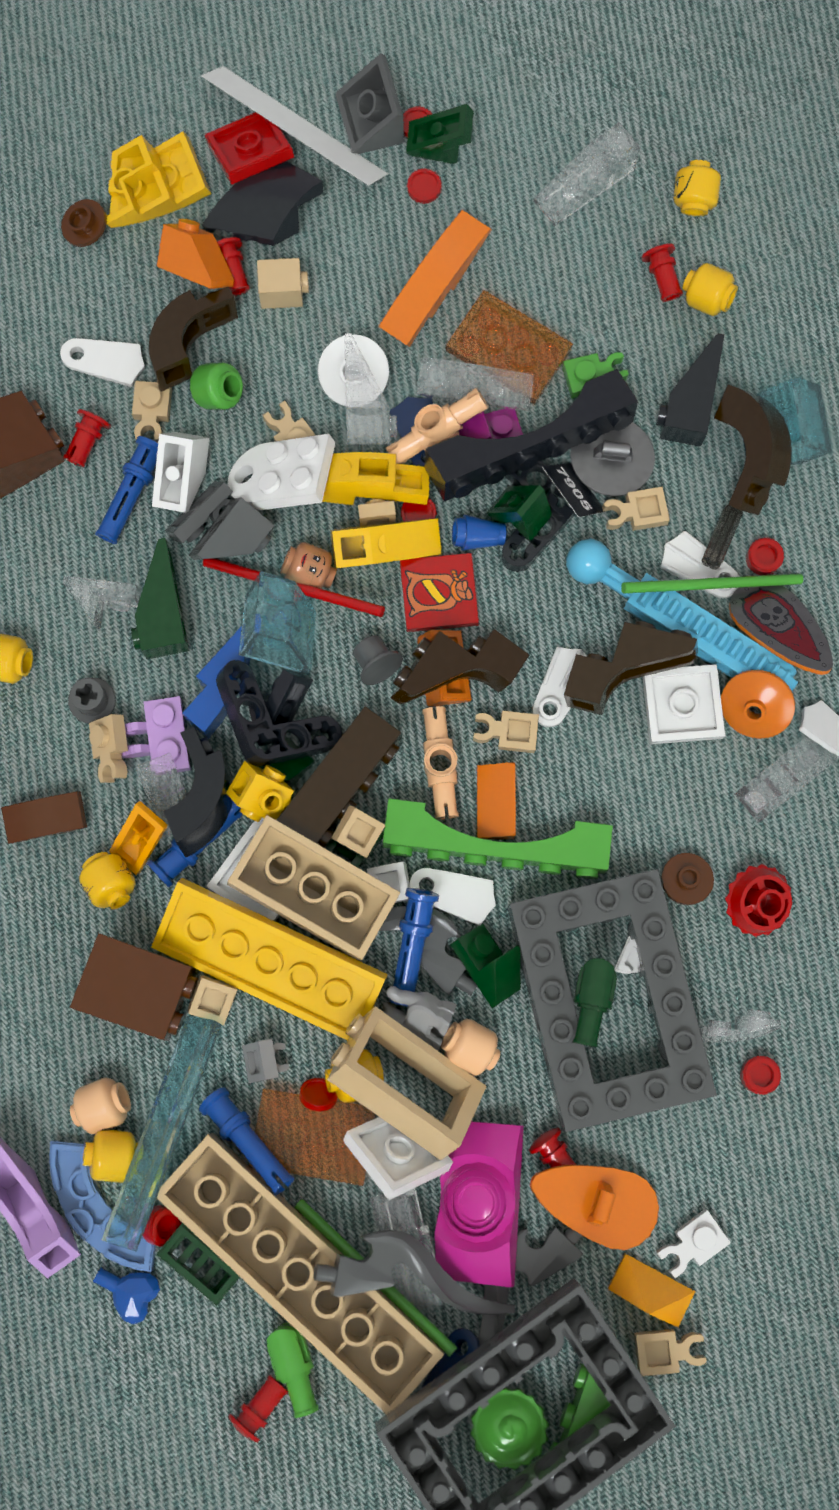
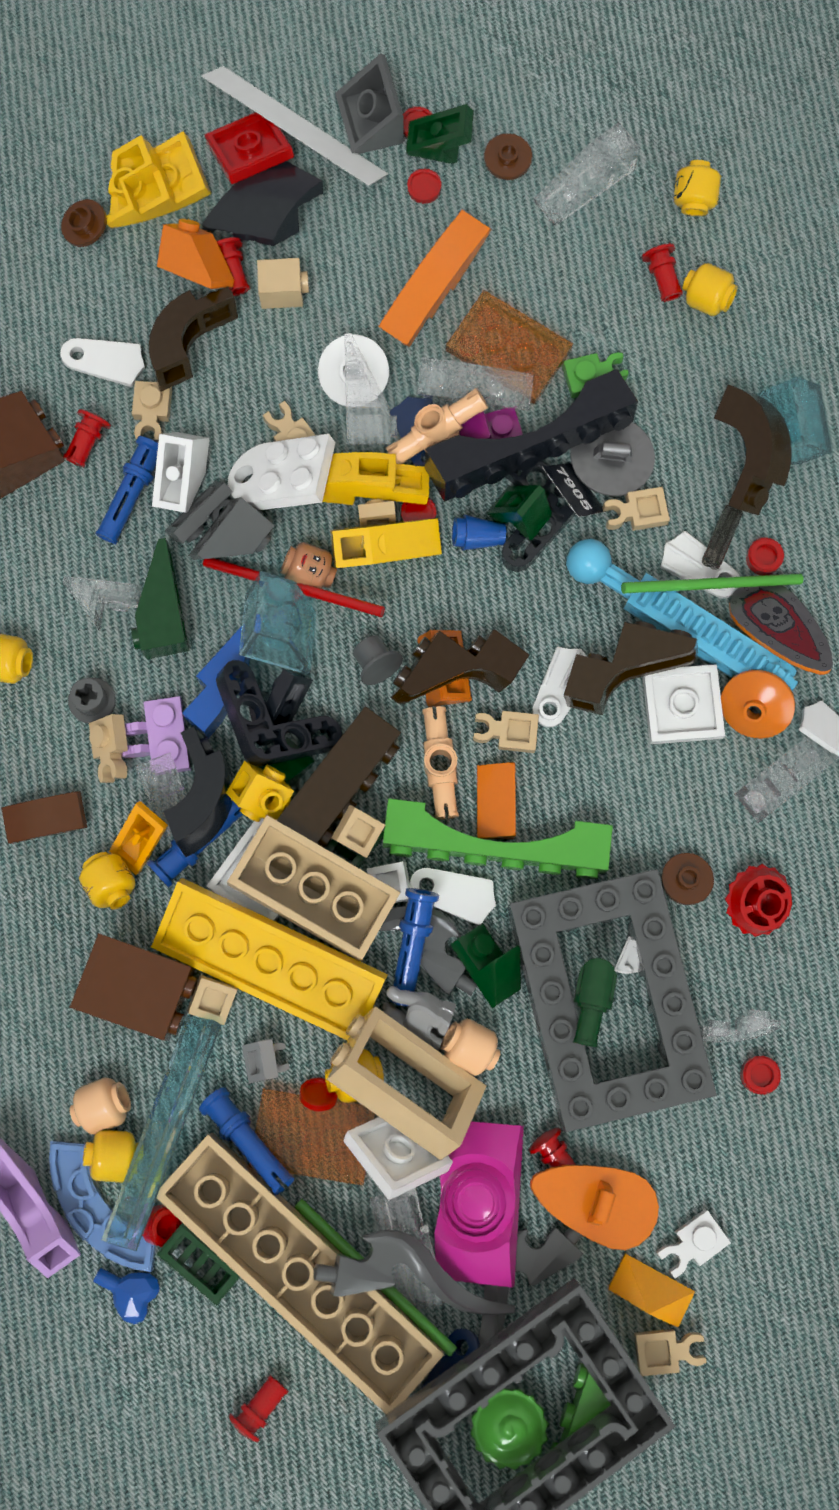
(216, 386): bright green head -> none
(292, 1366): bright green arm -> none
(439, 592): red tile -> none
(508, 156): none -> reddish brown piece
(690, 402): black slope -> none

